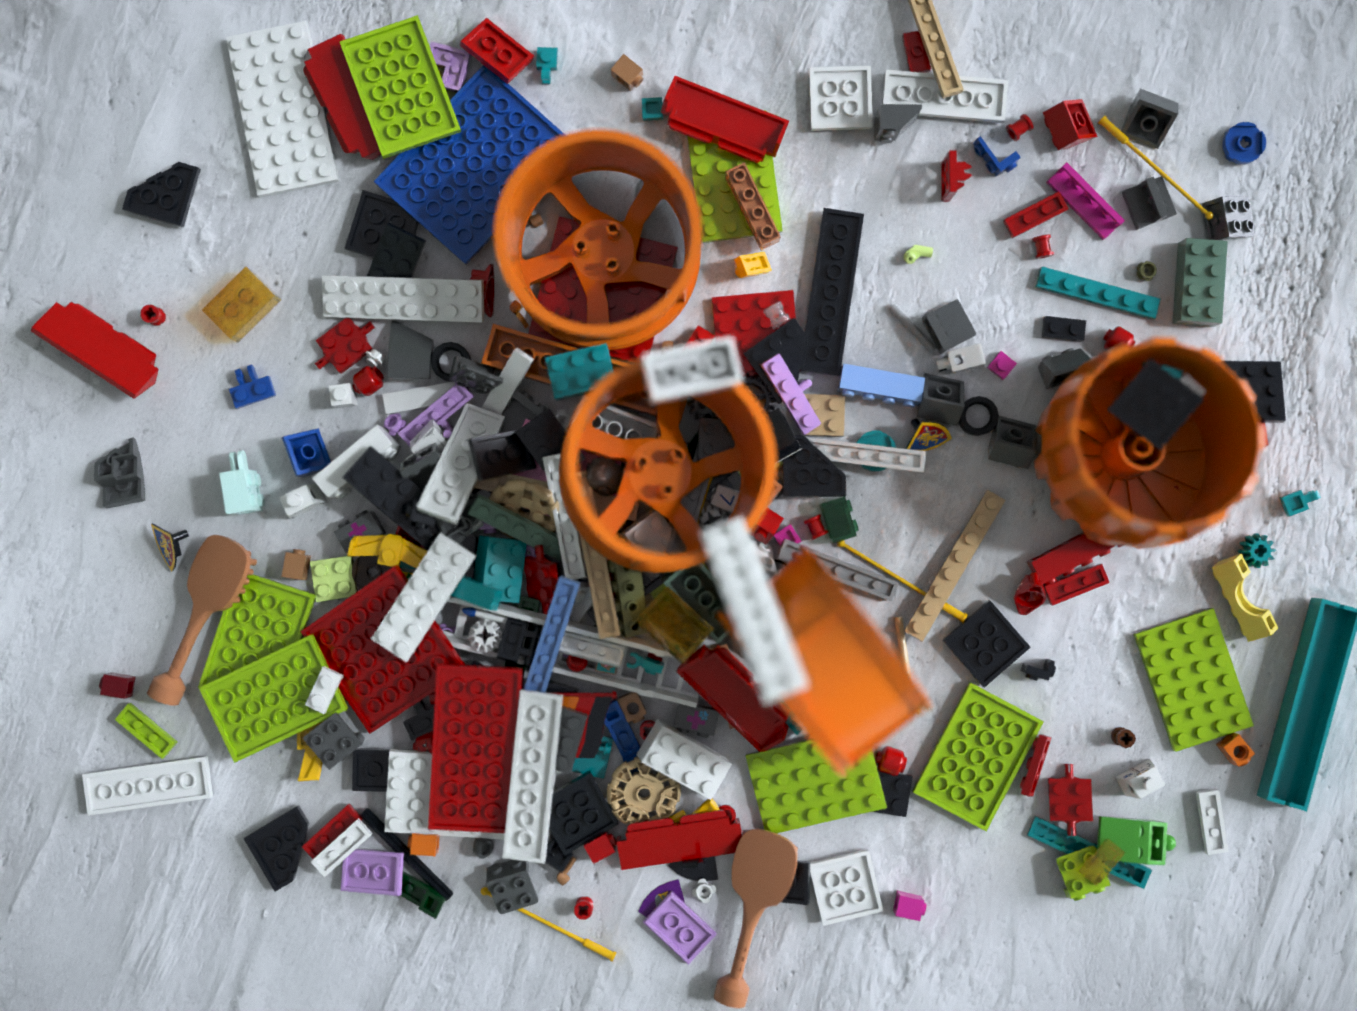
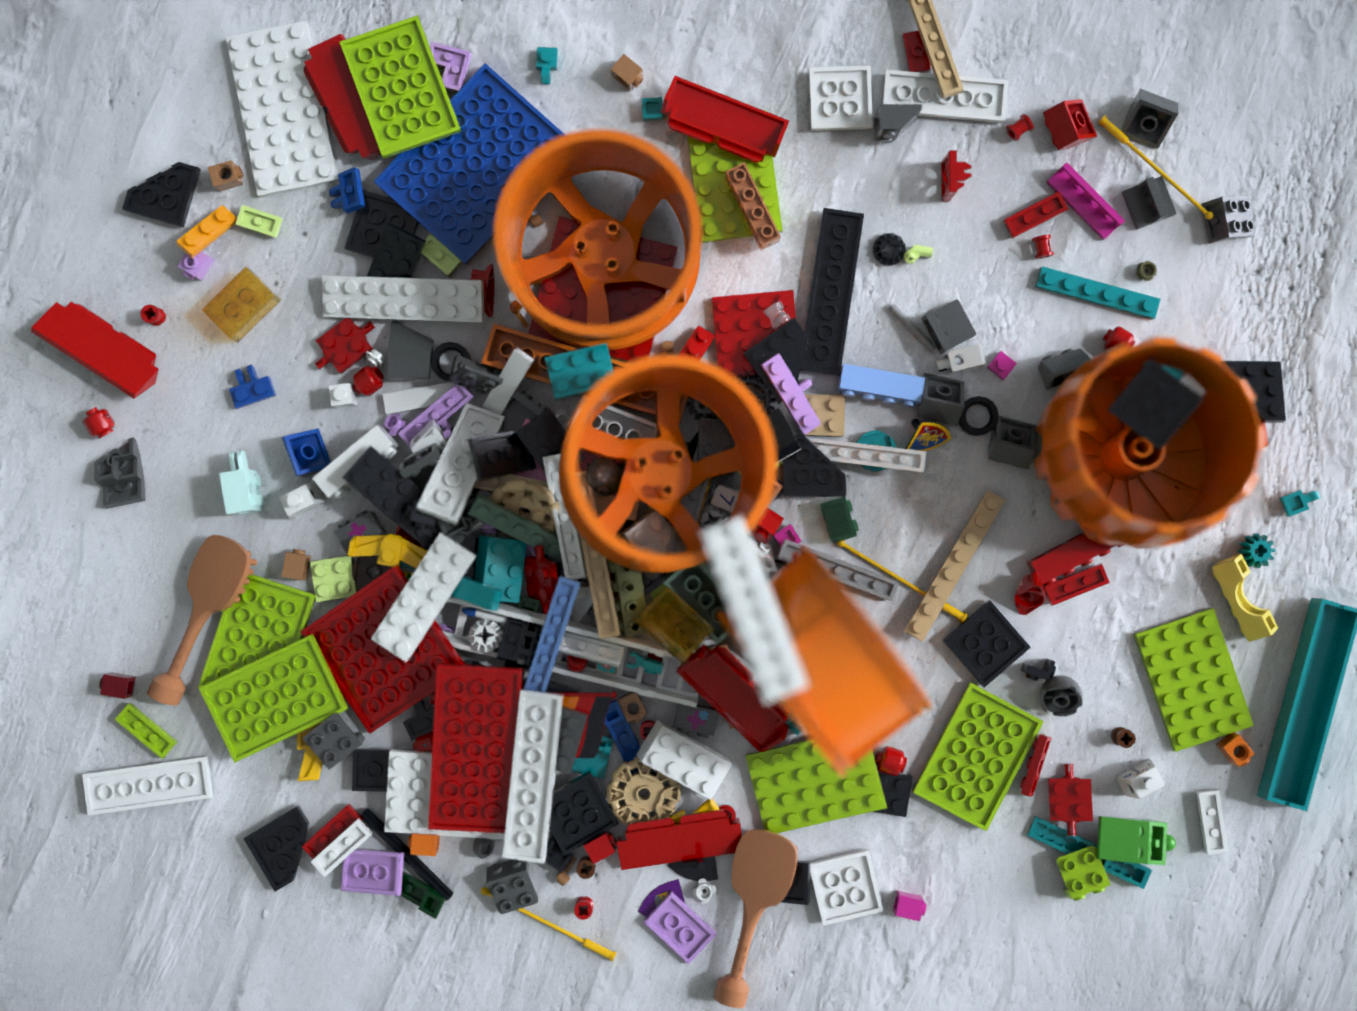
(98, 422): none -> red head
(169, 544): shield -> none
(195, 266): none -> lavender brick
(206, 231): none -> light orange plate
(217, 175): none -> medium nougat brick
(259, 221): none -> yellowish green plate
(324, 690): white plate -> none
(349, 190): none -> blue hinge
(440, 256): none -> yellowish green plate
(496, 50): red plate -> none
(583, 873): none -> reddish brown bush
(691, 370): white brick -> none
(752, 265): yellow tile -> none
(815, 526): red bush -> none
(885, 257): none -> black gear
(902, 641): tan bar -> none
(992, 163): blue bracket -> none
(1060, 695): none -> dark grey cylinder
(1064, 328): black plate -> none
(1102, 862): clear yellow slope -> none
(1200, 282): sand green brick -> none
(1252, 135): blue plate -> none

